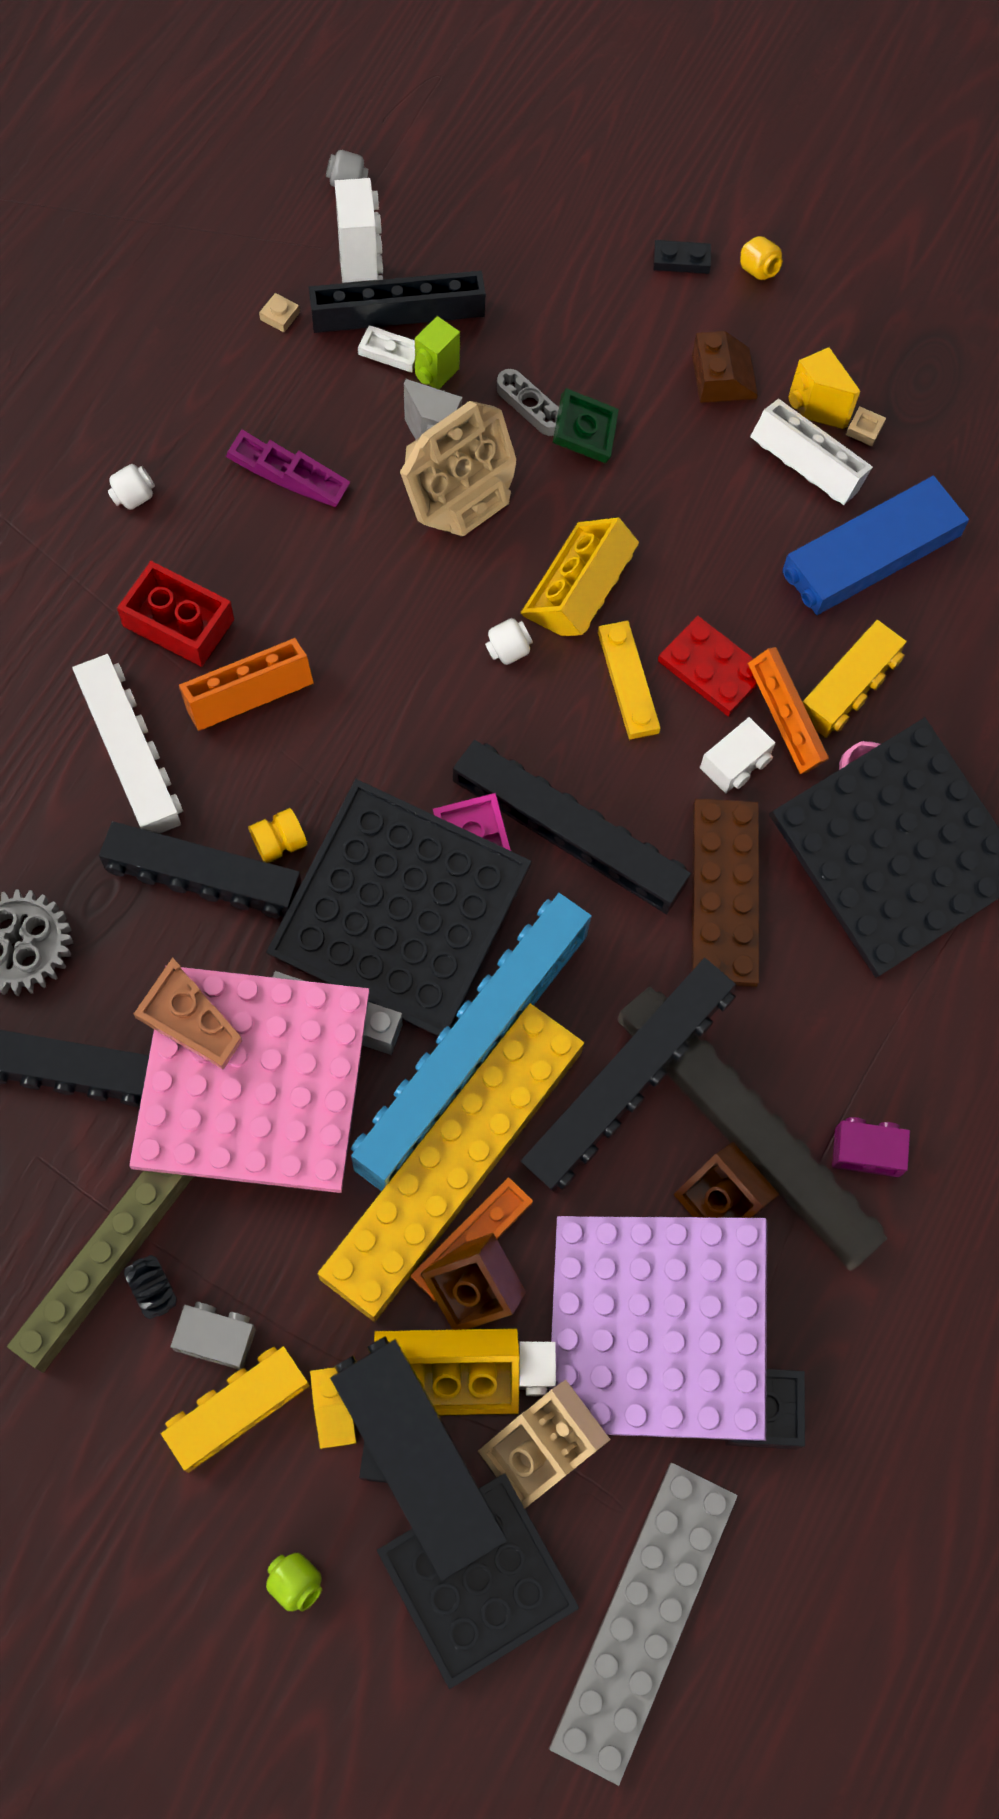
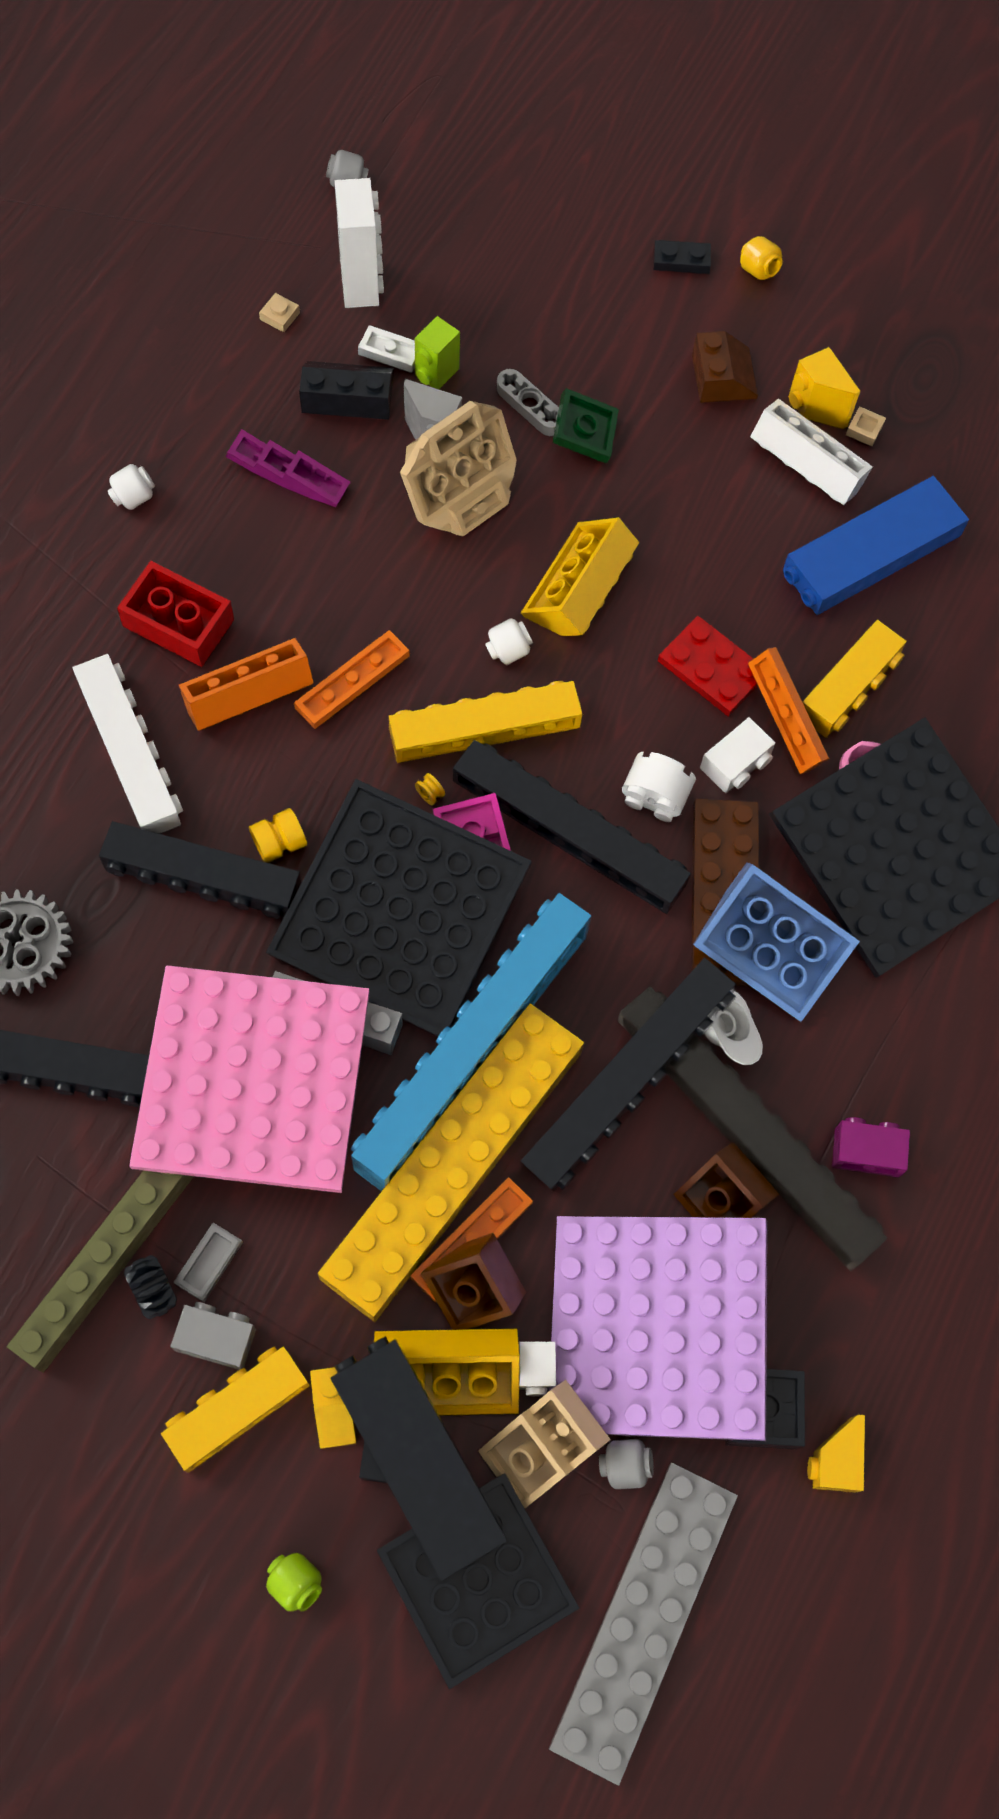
(187, 1017): nougat wing -> none
(208, 1262): none -> light grey tile
(346, 390): none -> black slope
(351, 679): none -> orange plate
(397, 301): black brick -> none
(430, 789): none -> yellow bush
(487, 720): none -> yellow brick
(627, 1464): none -> light grey head
(628, 680): yellow plate -> none
(658, 785): none -> white brick
(736, 1032): none -> white piece
(775, 941): none -> medium blue slope
(840, 1459): none -> yellow slope

